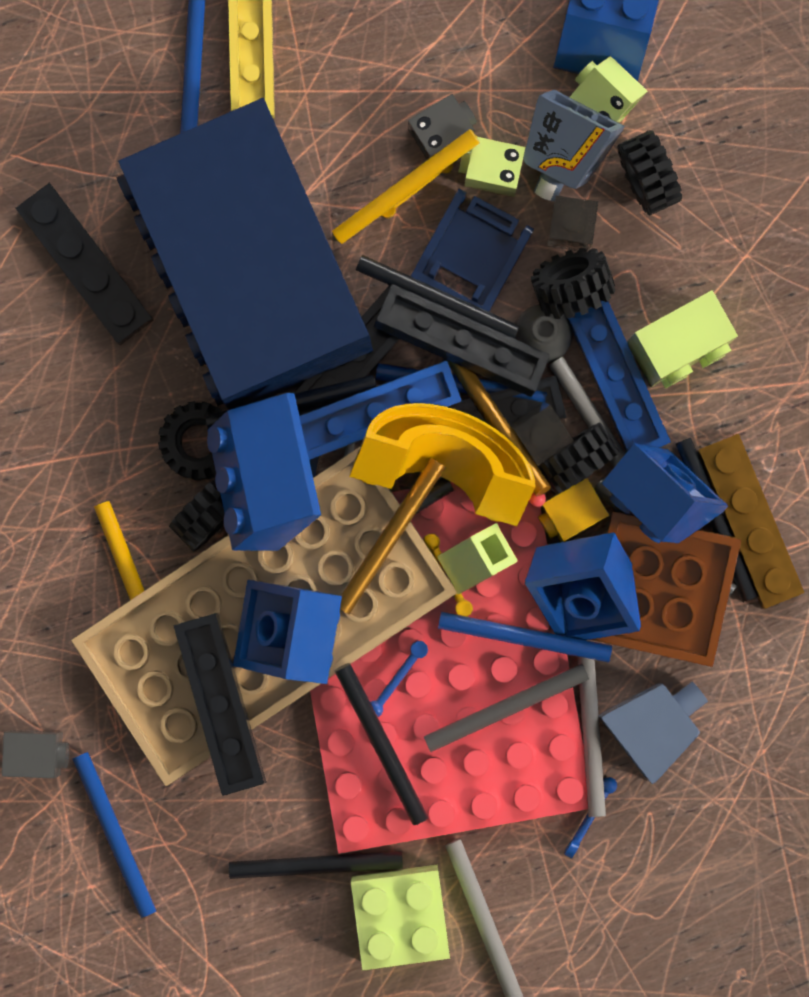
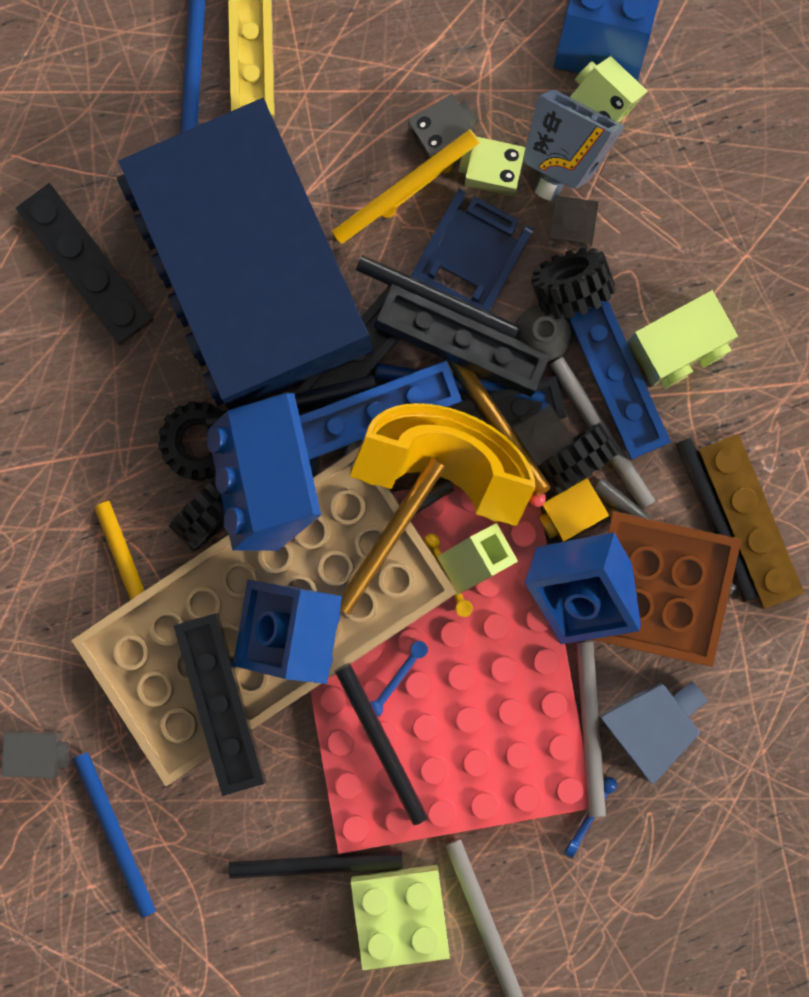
(506, 707): dark grey bar -> none
(525, 637): blue bar -> none
(649, 172): black tyre -> none
(662, 494): blue slope -> none

